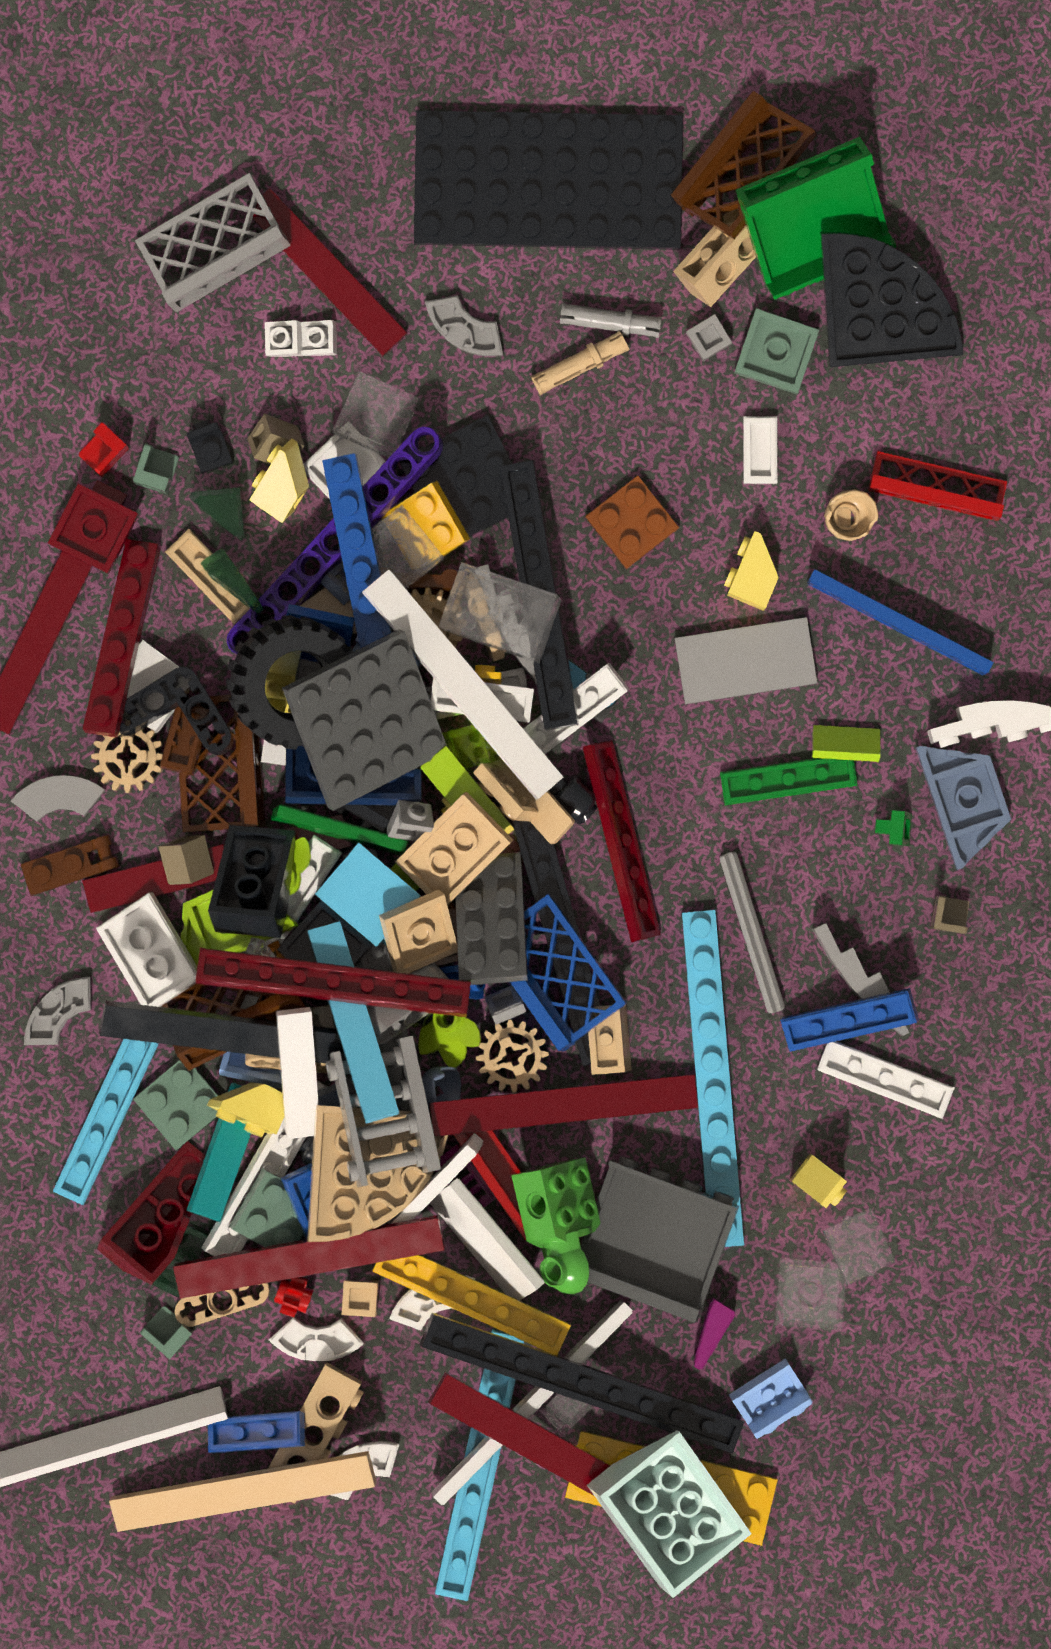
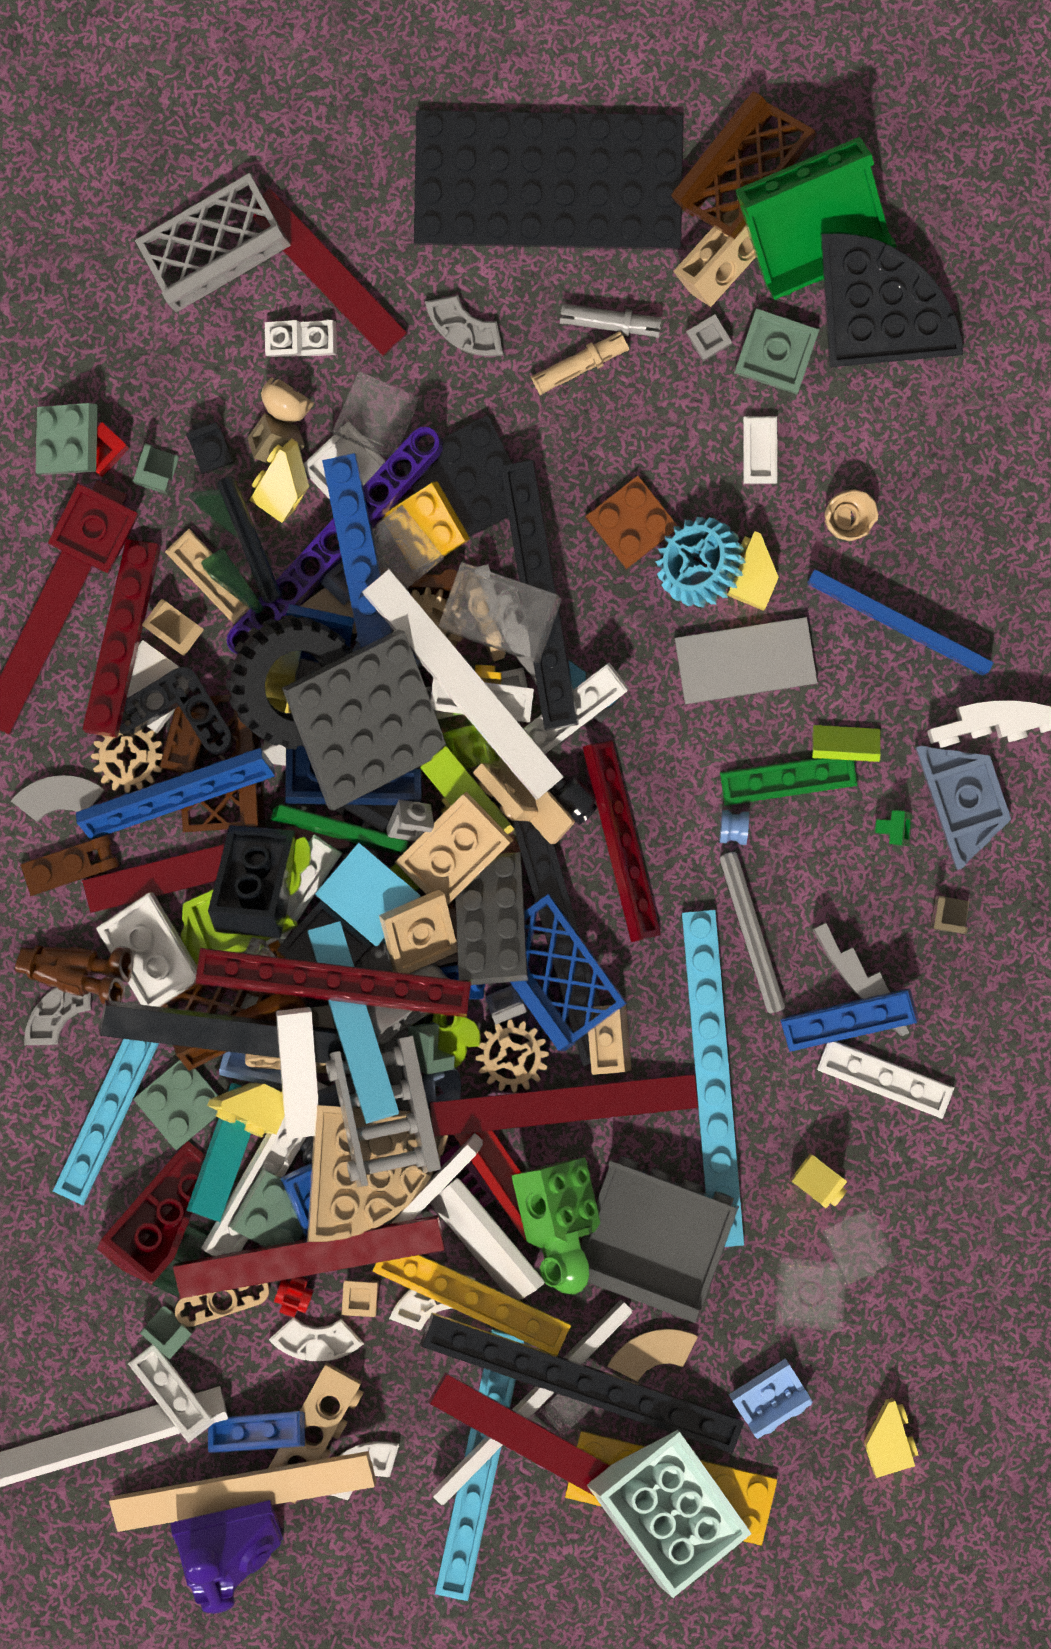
(66, 439): none -> sand green plate
(72, 970): none -> reddish brown piece
(171, 1393): none -> white tile
(172, 627): none -> tan panel
(175, 794): none -> blue plate
(186, 859): dark tan panel -> none
(224, 1549): none -> dark purple piece
(249, 539): none -> black axle
(284, 402): none -> tan hair
(430, 1058): none -> sand green panel
(652, 1349): none -> tan tile
(714, 542): none -> medium azure gear
(715, 1325): magenta slope -> none
(734, 827): none -> medium blue wheel
(887, 1442): none -> light yellow slope
(936, 497): red fence -> none

